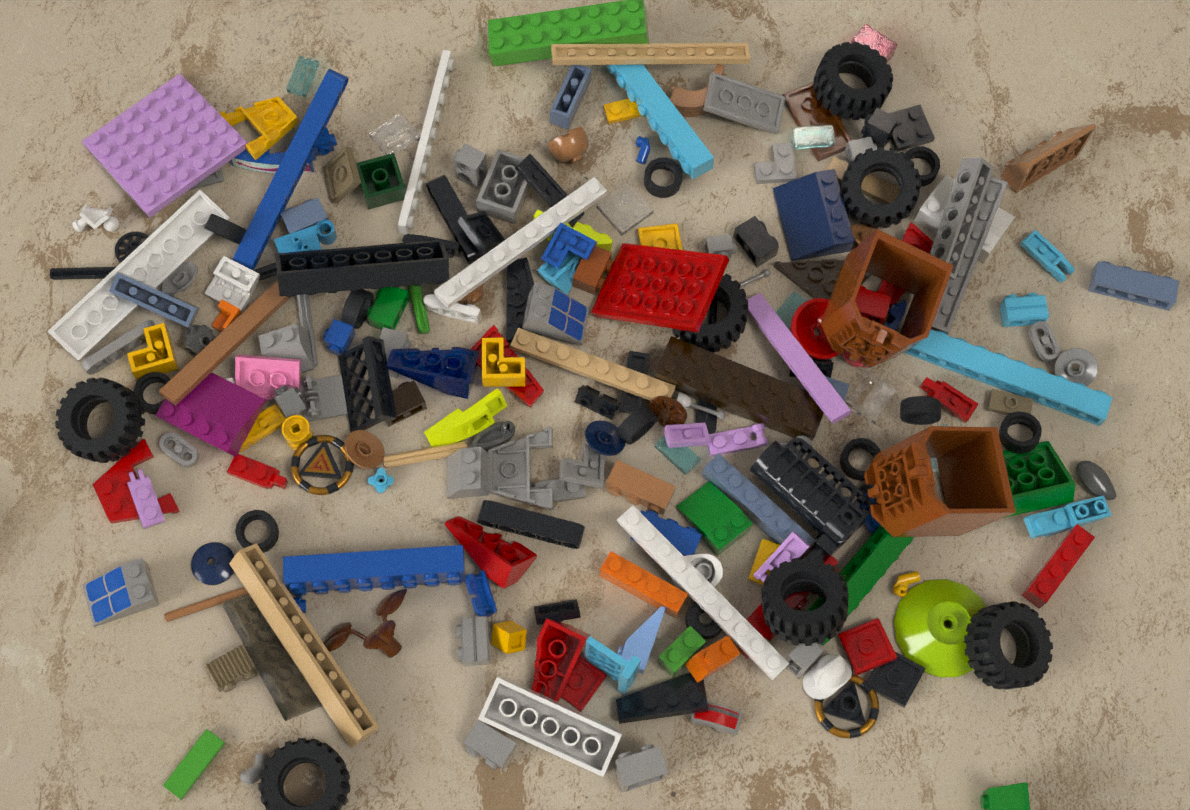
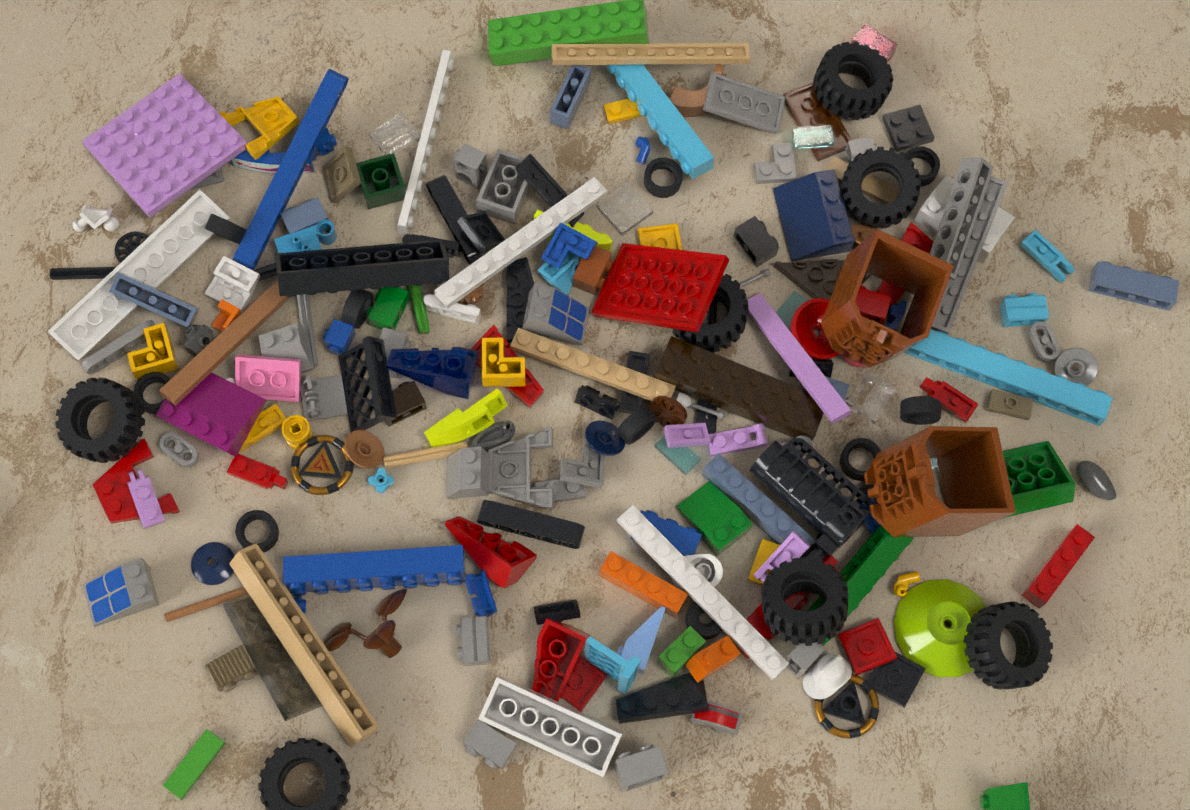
(181, 278): light grey dish -> none
(252, 774): light grey arm -> none
(288, 400): dark grey brick -> none
(308, 62): clear light blue tile -> none
(508, 637): yellow panel -> none
(569, 146): medium nougat cylinder -> none
(639, 487): medium nougat brick -> none
(720, 245): light grey brick -> none
(879, 127): black brick -> none
(1024, 419): black tyre -> none
(1046, 157): medium nougat slope -> none
(1065, 518): medium azure slope -> none

